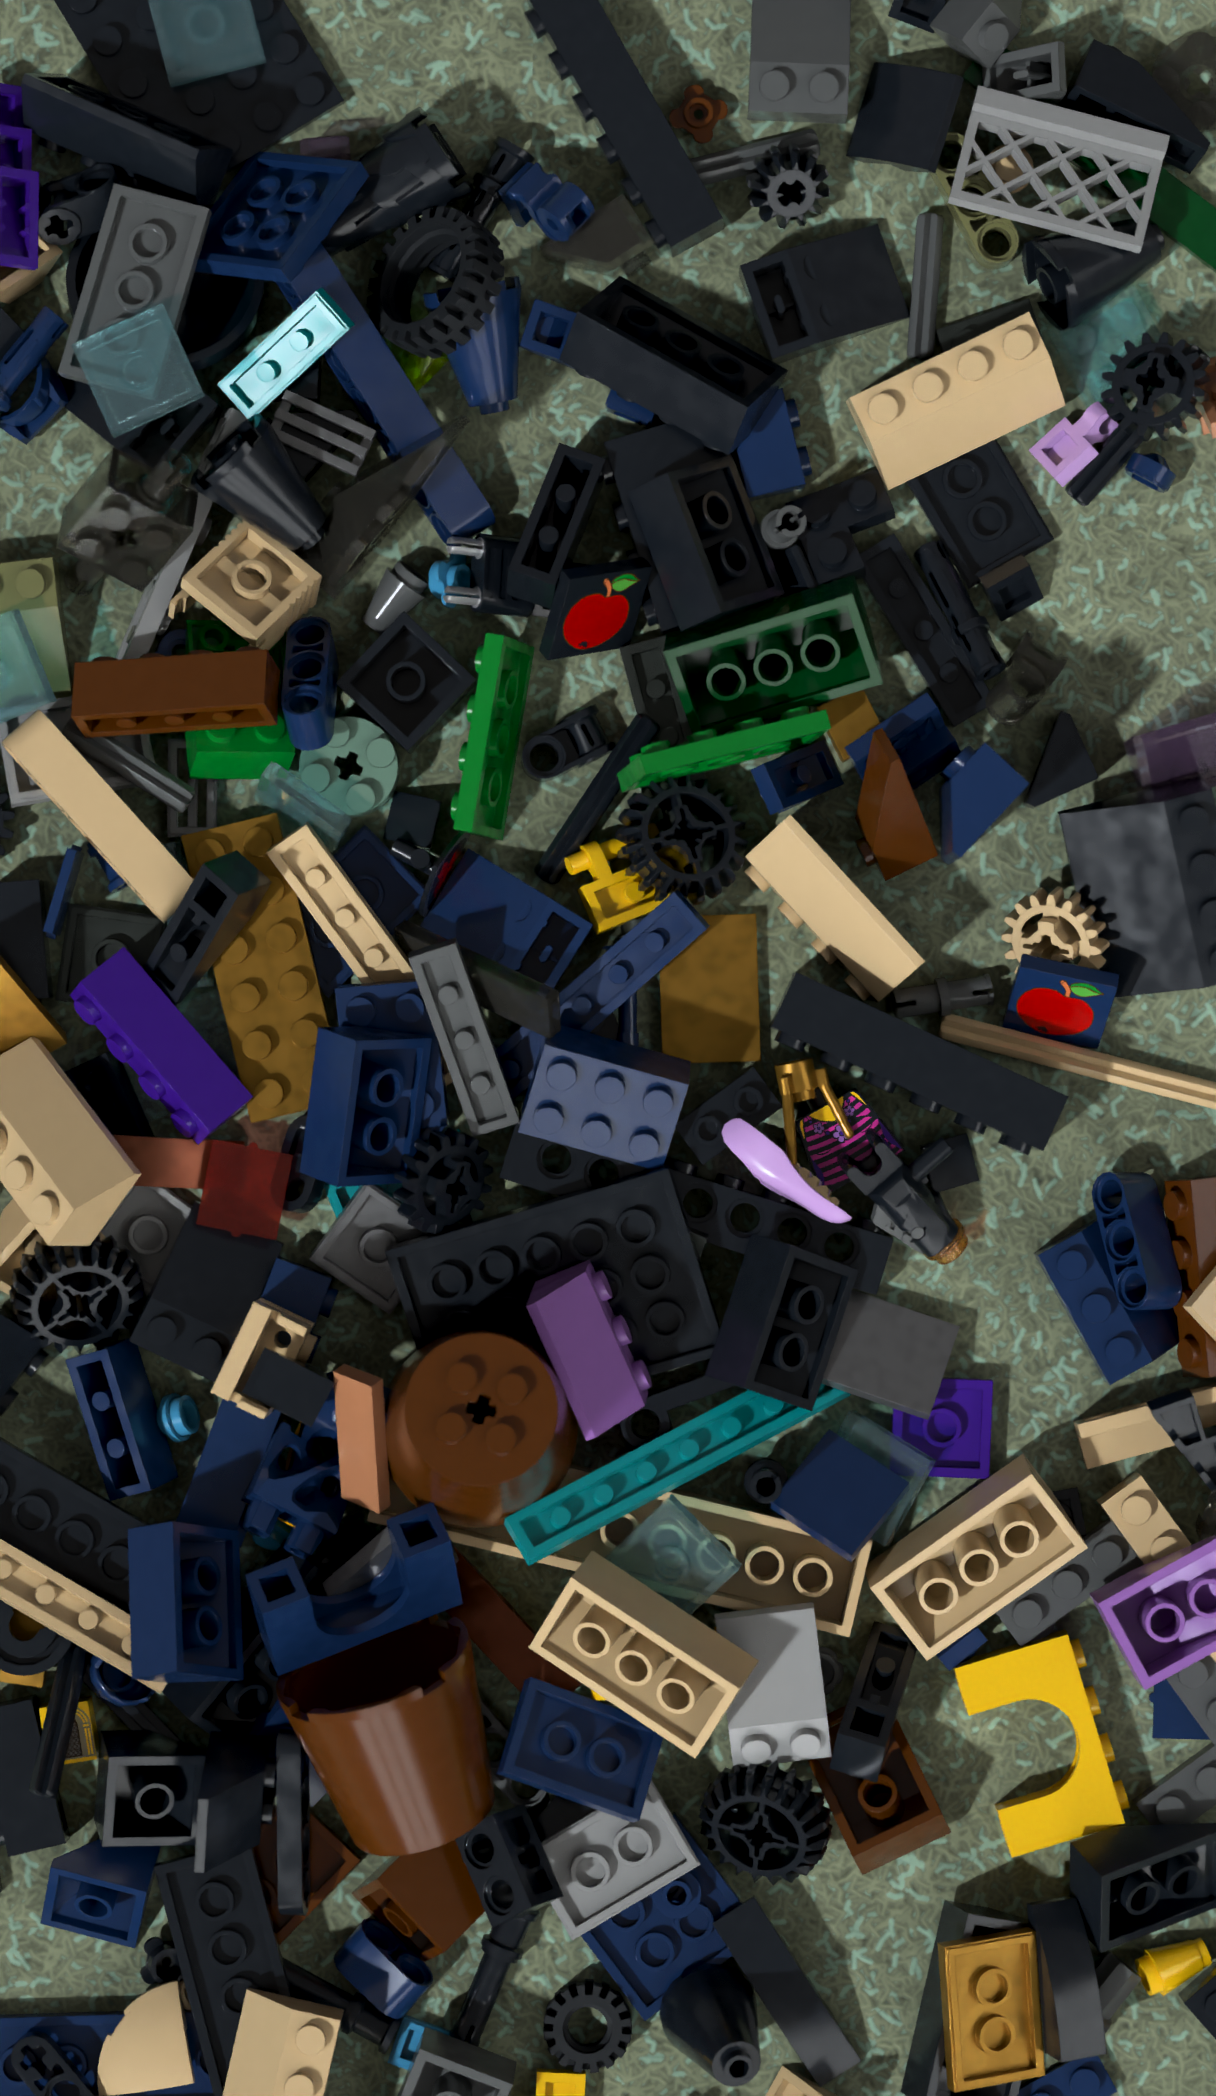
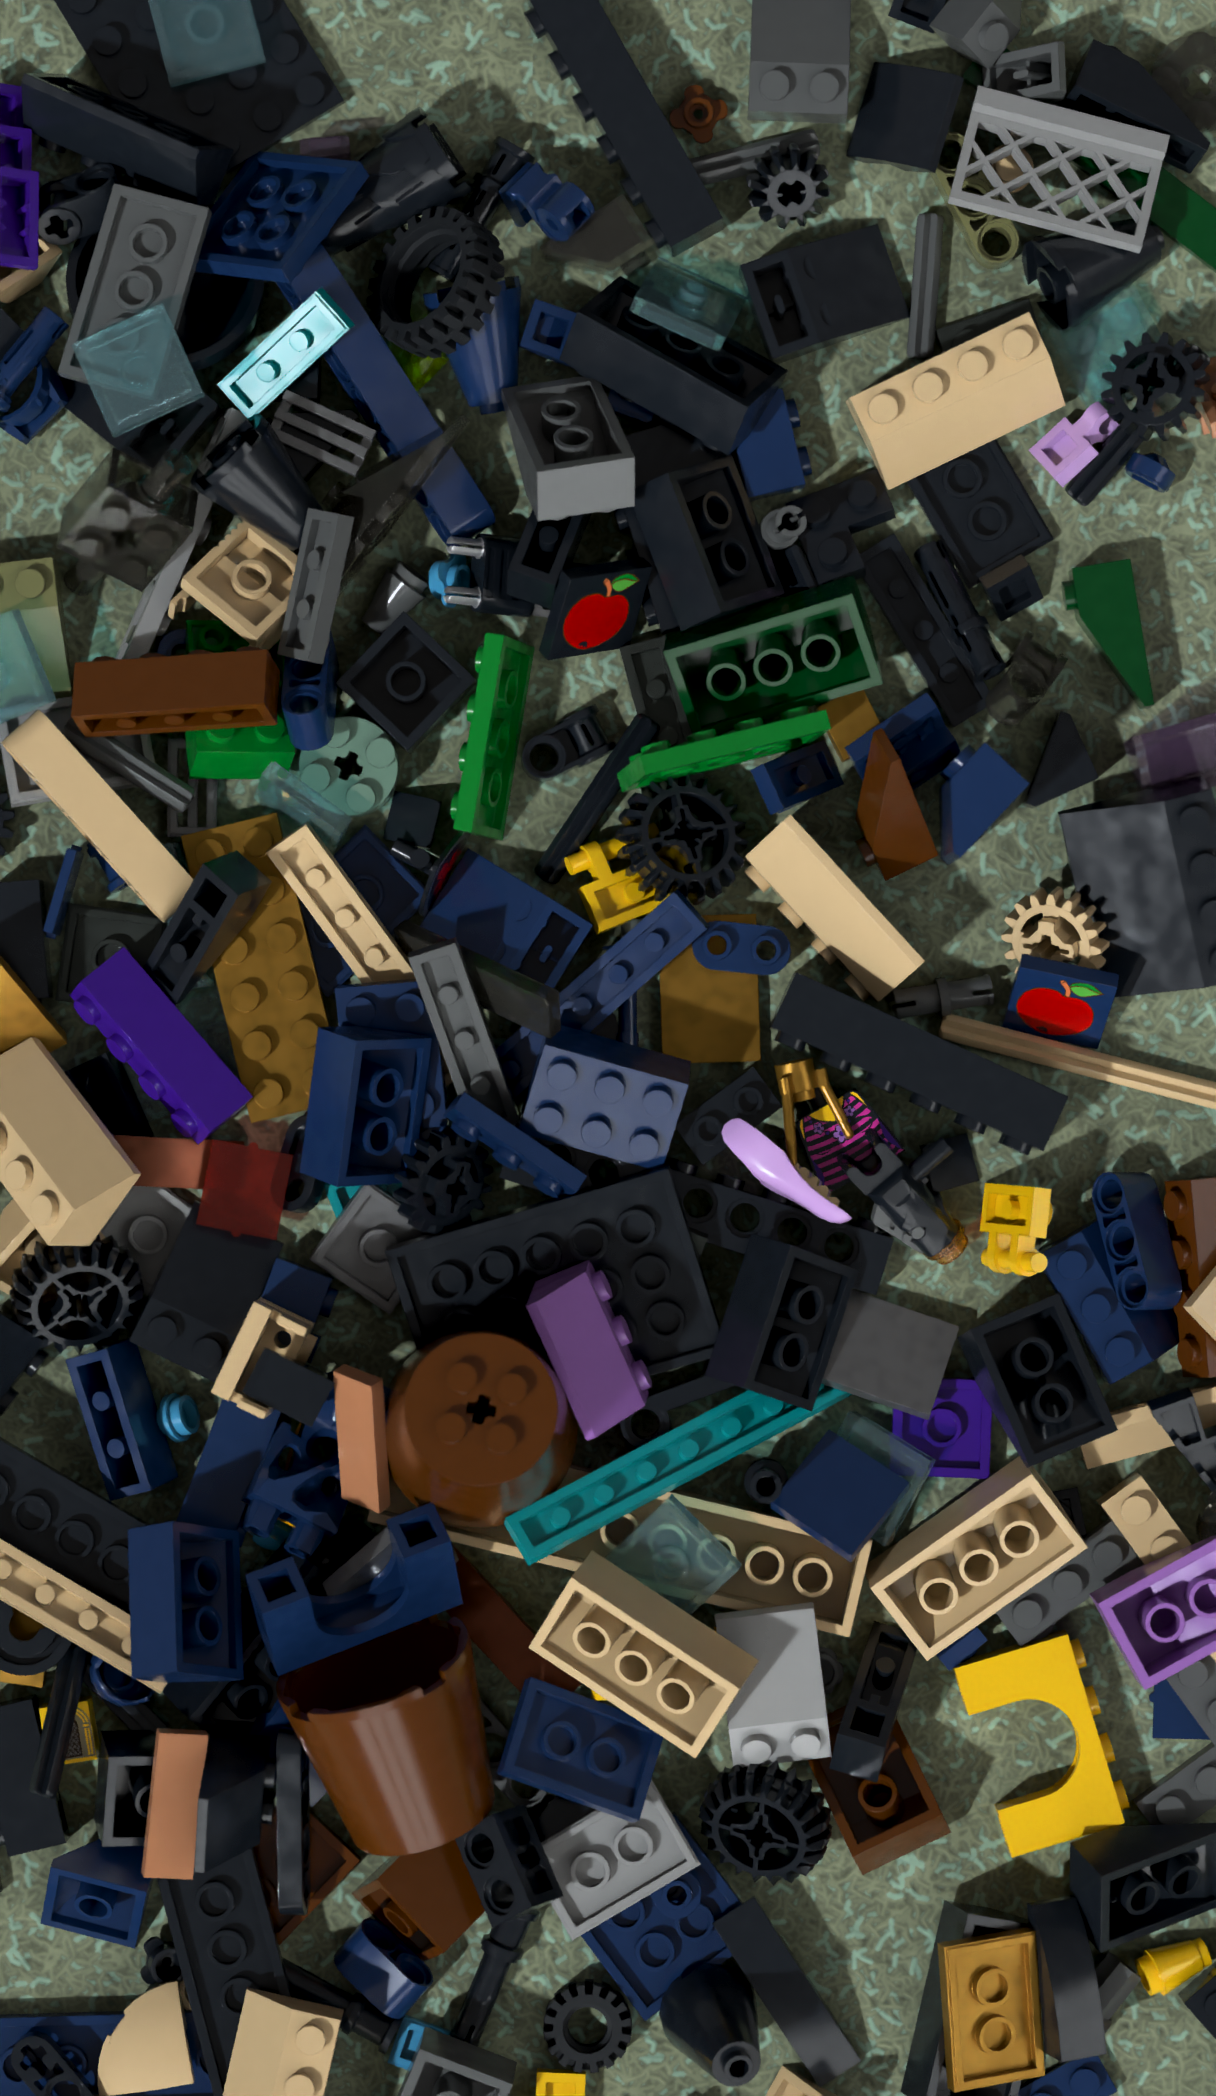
(174, 1803): none -> nougat tile
(315, 585): none -> dark grey plate
(513, 1146): none -> dark blue plate
(569, 448): none -> dark grey slope
(688, 304): none -> clear light blue plate
(741, 948): none -> dark blue plate
(1014, 1221): none -> yellow plate
(1038, 1380): none -> black slope
(1110, 617): none -> dark green slope

